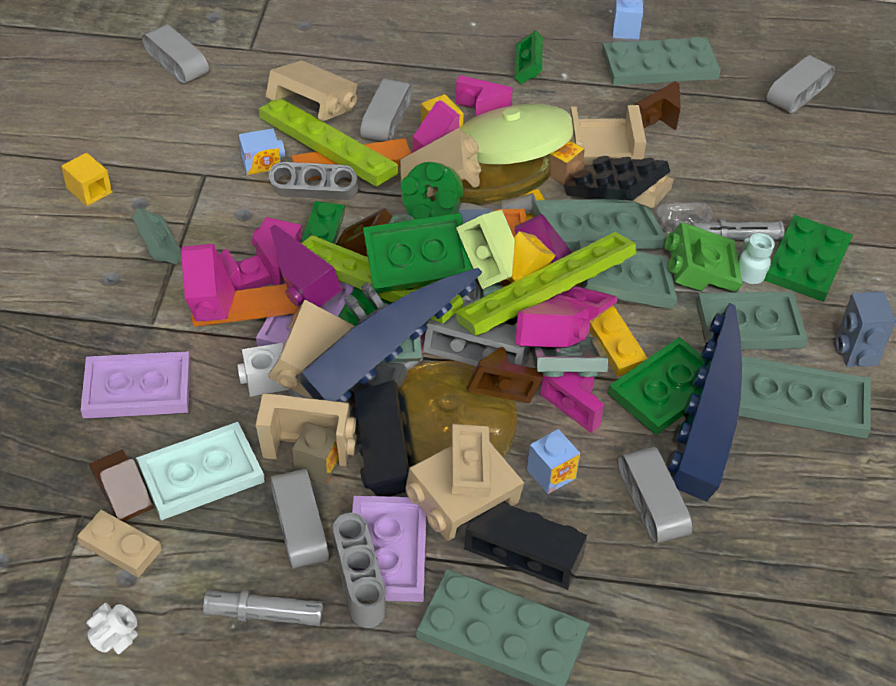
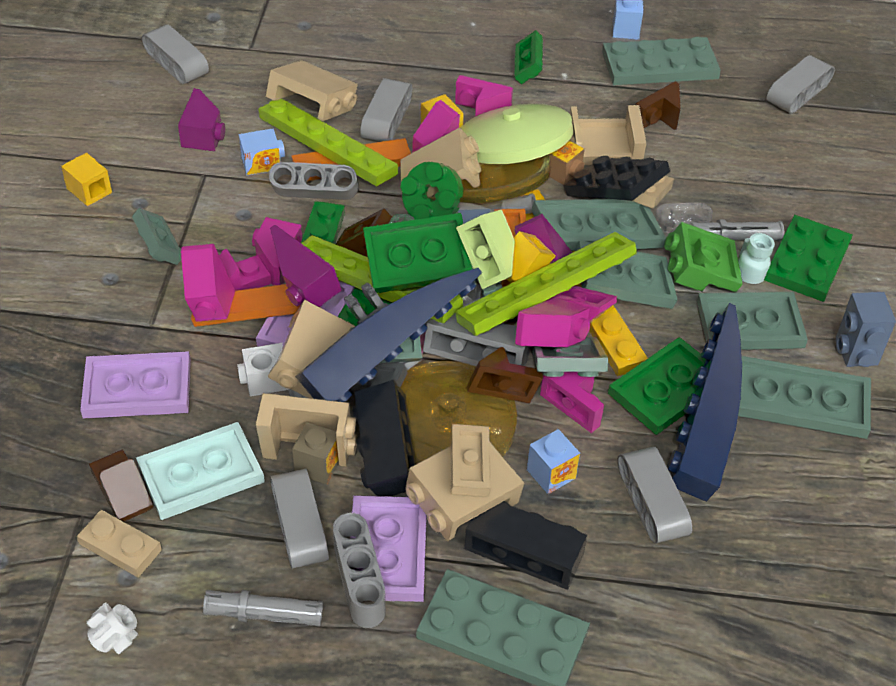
(200, 123): none -> magenta slope

